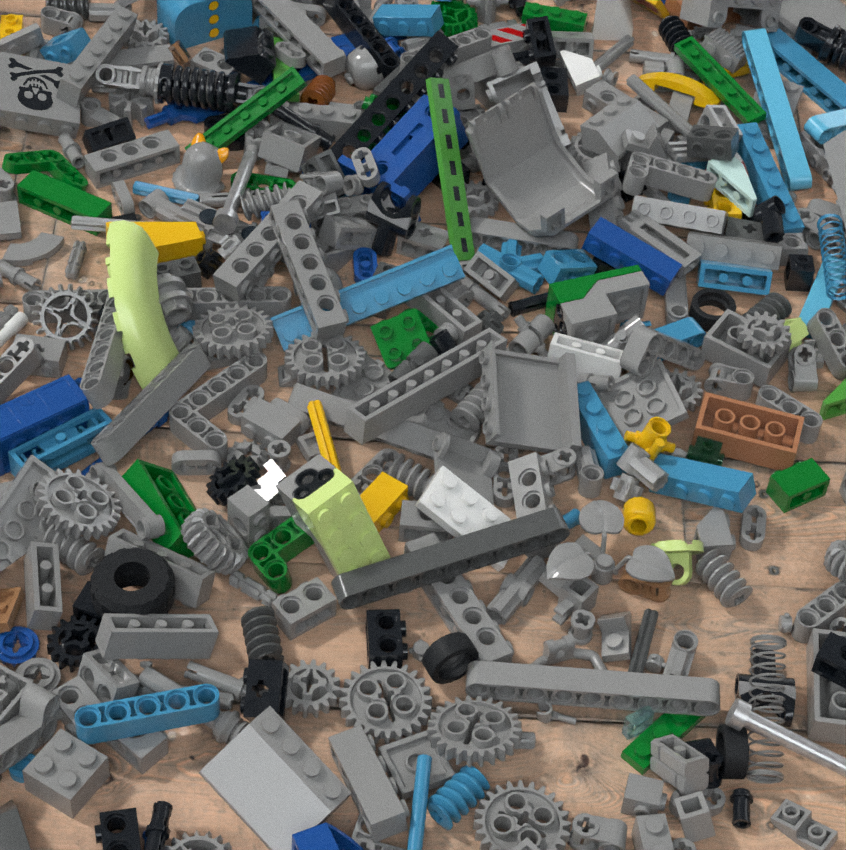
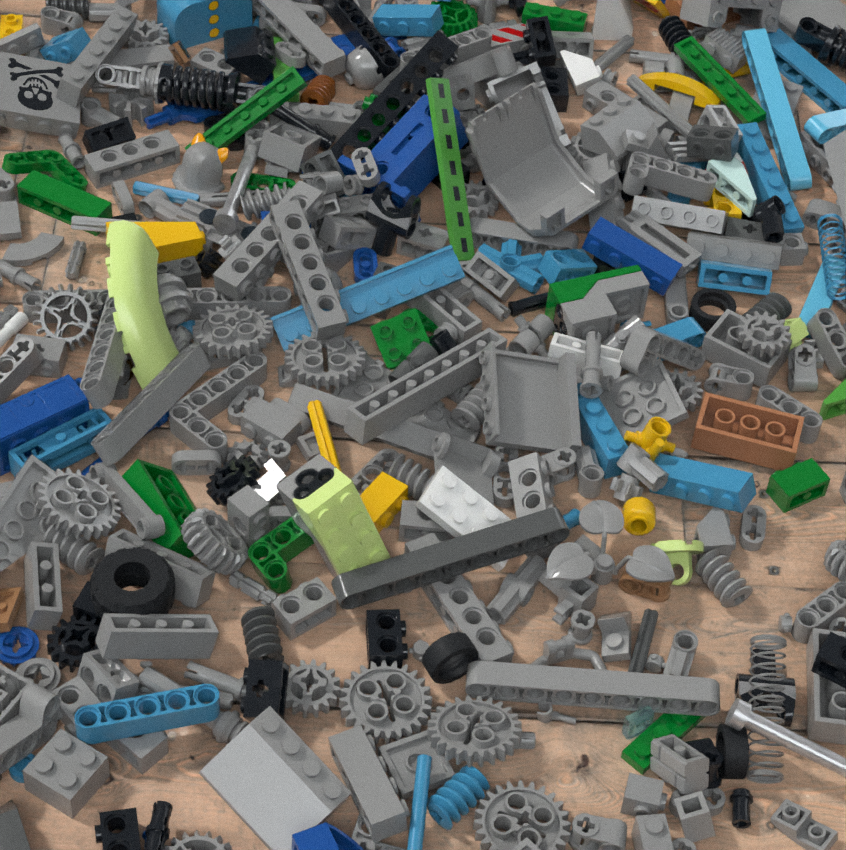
(491, 319): dark grey gear -> none
(592, 372): none -> light grey pin
(706, 451): clear green brick -> none
(799, 273): black brick -> none
(810, 232): light grey piece -> none

